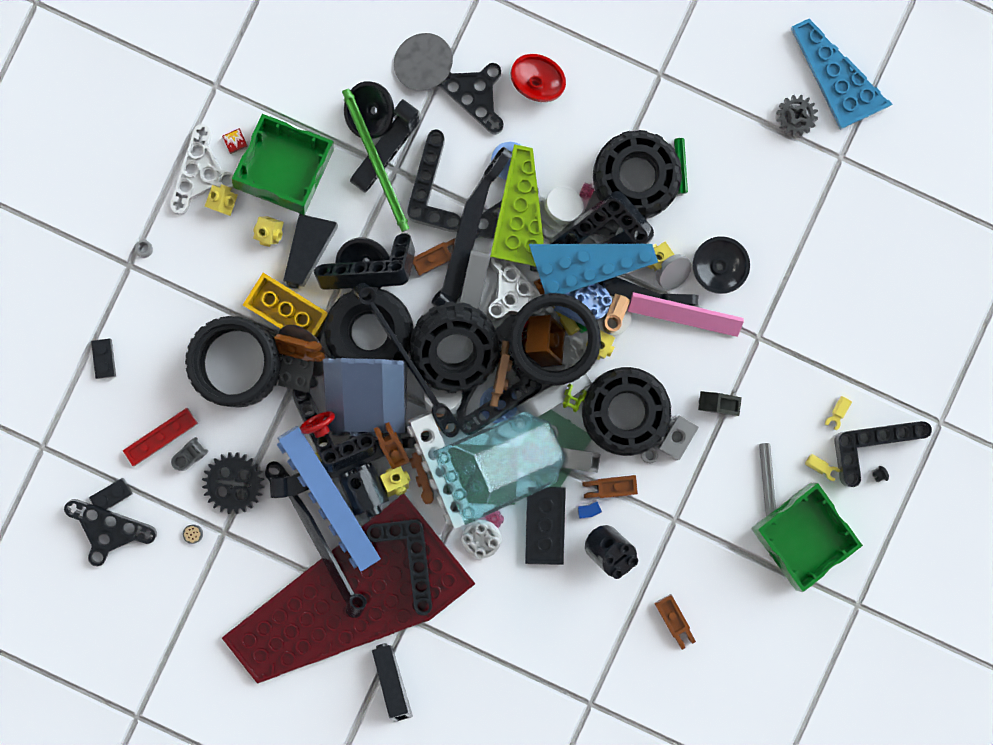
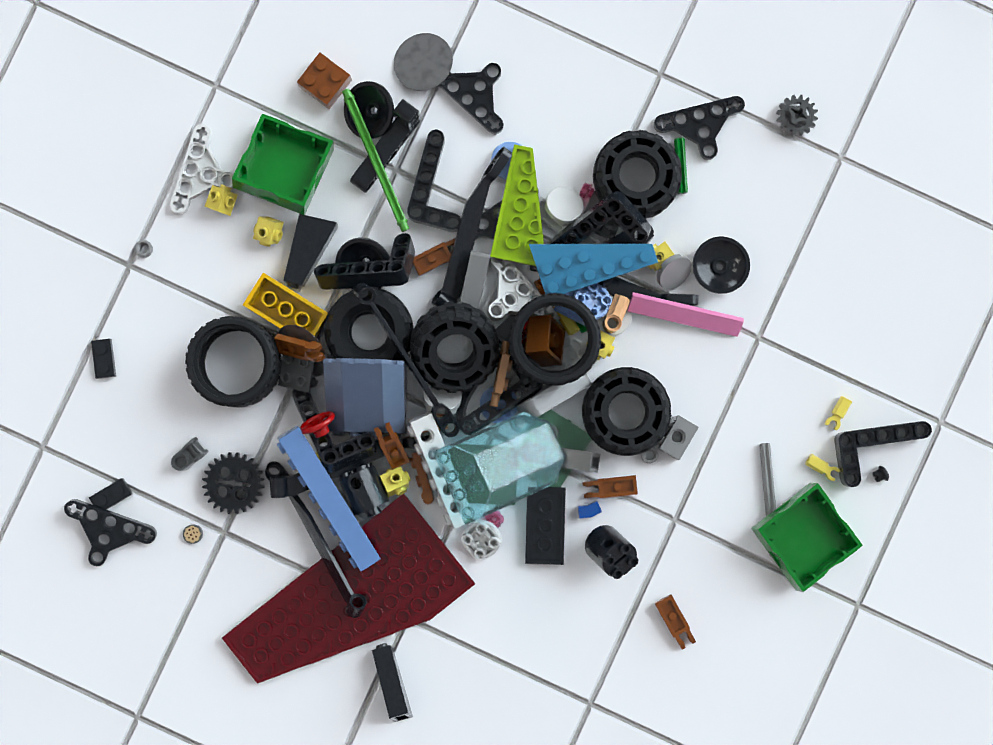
(160, 437): red plate -> none
(235, 141): tile -> none
(324, 80): none -> dark orange brick
(413, 557): black beam -> none
(538, 77): red dish -> none
(567, 393): lime piece -> none
(711, 122): none -> black beam
(719, 403): pearl dark grey slope -> none
(840, 81): dark azure wing -> none

